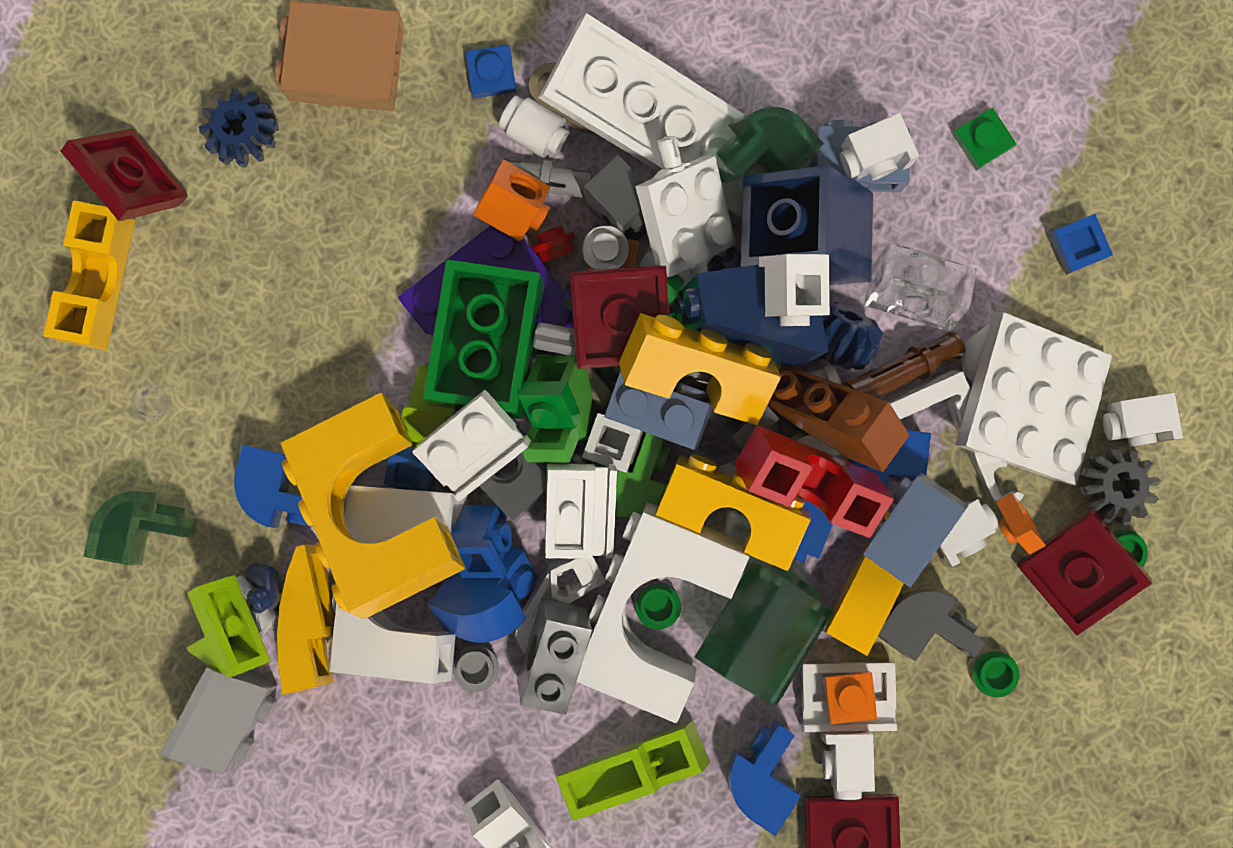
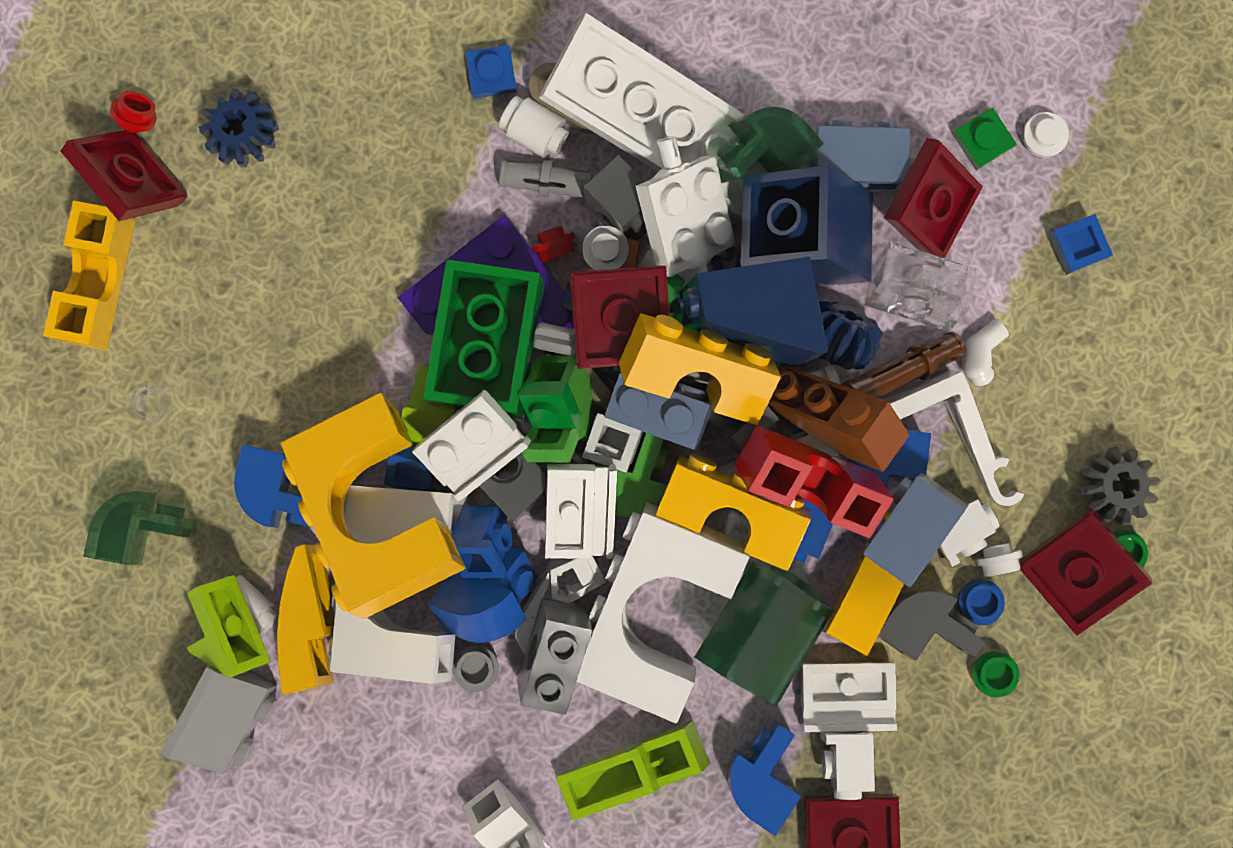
(133, 112): none -> red plate
(268, 591): dark blue arm -> none
(340, 55): medium nougat brick -> none
(513, 201): orange brick -> none
(658, 606): green plate -> none
(796, 287): white brick -> none
(850, 697): orange plate -> none
(878, 149): white brick -> none
(933, 199): none -> dark red plate
(981, 602): none -> blue plate
(999, 560): none -> white plate
(1018, 524): orange plate -> none
(1034, 399): white plate -> none
(1045, 134): none -> white plate
(1142, 419): white brick -> none

